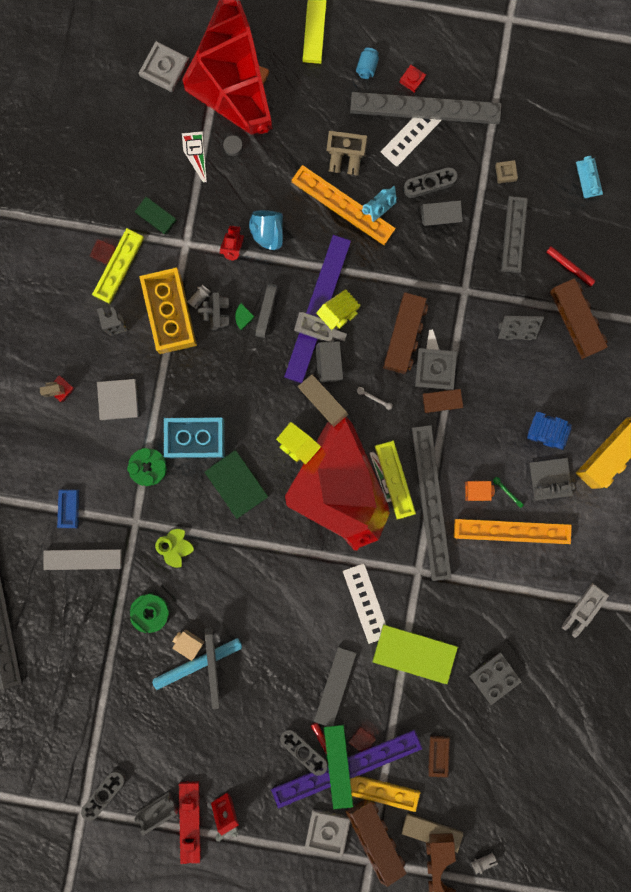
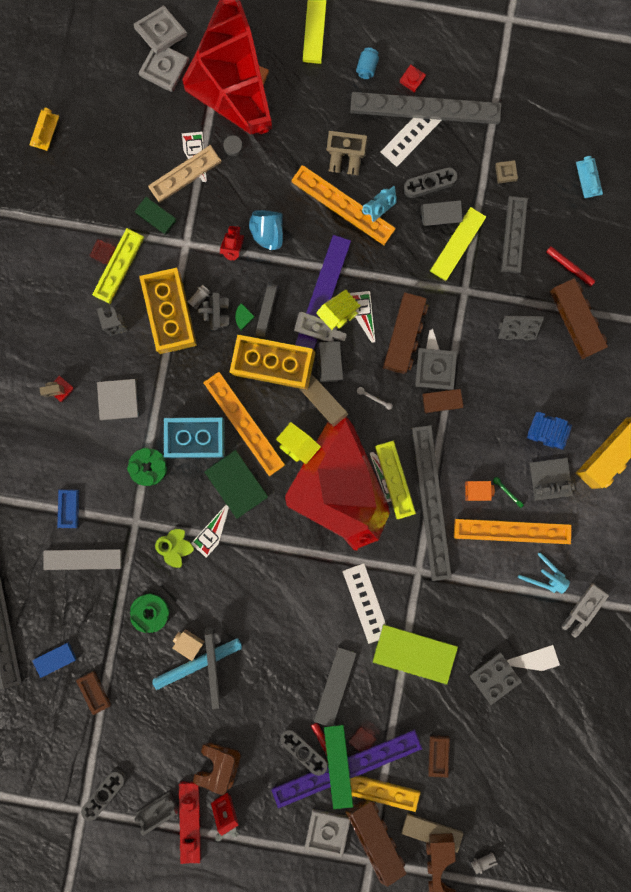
(44, 129): none -> yellow hinge
(54, 660): none -> blue tile
(93, 692): none -> reddish brown tile
(160, 29): none -> light grey tile
(184, 174): none -> tan tile
(211, 534): none -> sticker
(224, 771): none -> reddish brown piece
(244, 424): none -> light orange plate
(272, 362): none -> yellow brick
(364, 312): none -> sticker
(458, 244): none -> neon yellow tile
(536, 660): none -> white sticker
(558, 582): none -> medium azure plant

